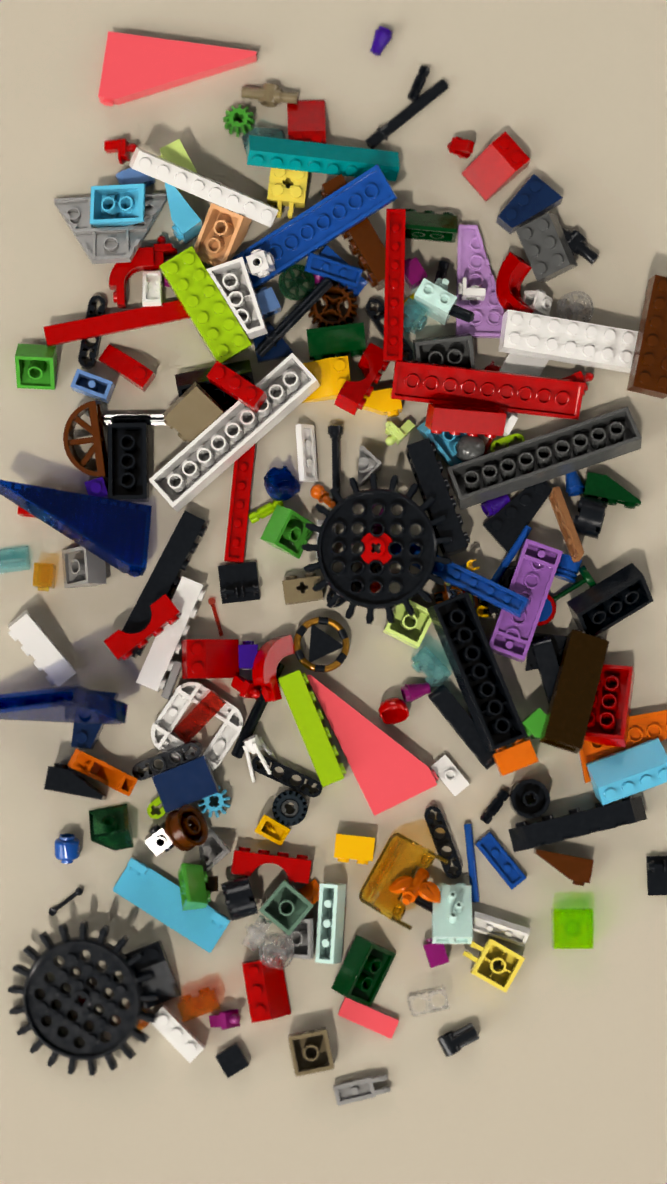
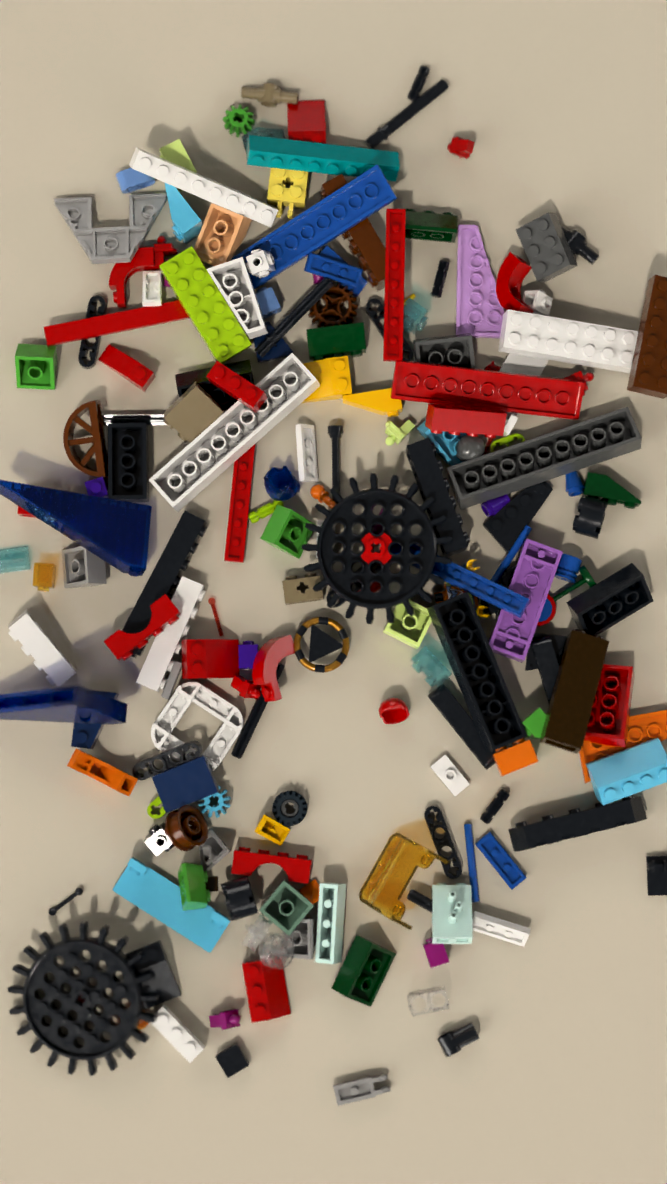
(67, 781): black slope -> none
(67, 848): blue head -> none
(92, 386): medium blue brick -> none
(111, 827): clear green slope -> none
(117, 205): medium azure slope -> none
(121, 147): red piece -> none
(148, 65): coral slope -> none
(199, 716): clear red tile -> none
(199, 1004): clear orange brick -> none
(238, 582): black hinge -> none
(253, 745): white plant -> none
(285, 779): black beam -> none
(296, 282): clear green wheel -> none
(311, 728): lime brick -> none
(311, 1051): dark tan brick -> none
(354, 392): red arch -> none
(354, 847): yellow brick -> none
(367, 464): light grey slope -> none
(368, 1017): coral tile -> none
(380, 41): dark purple cone -> none
(380, 764): coral slope -> none
(412, 692): magenta cone -> none
(414, 273): magenta brick -> none
(414, 887): orange plant -> none
(440, 302): light aqua piece -> none
(474, 293): white bracket -> none
(484, 965): light yellow hinge -> none
(496, 166): slope -> none
(529, 203): dark blue wedge -> none
(539, 794): black brick -> none
(566, 524): medium nougat tile -> none
(571, 867): reddish brown slope -> none
(572, 928): clear neon green brick -> none
(575, 308): clear wheel -> none

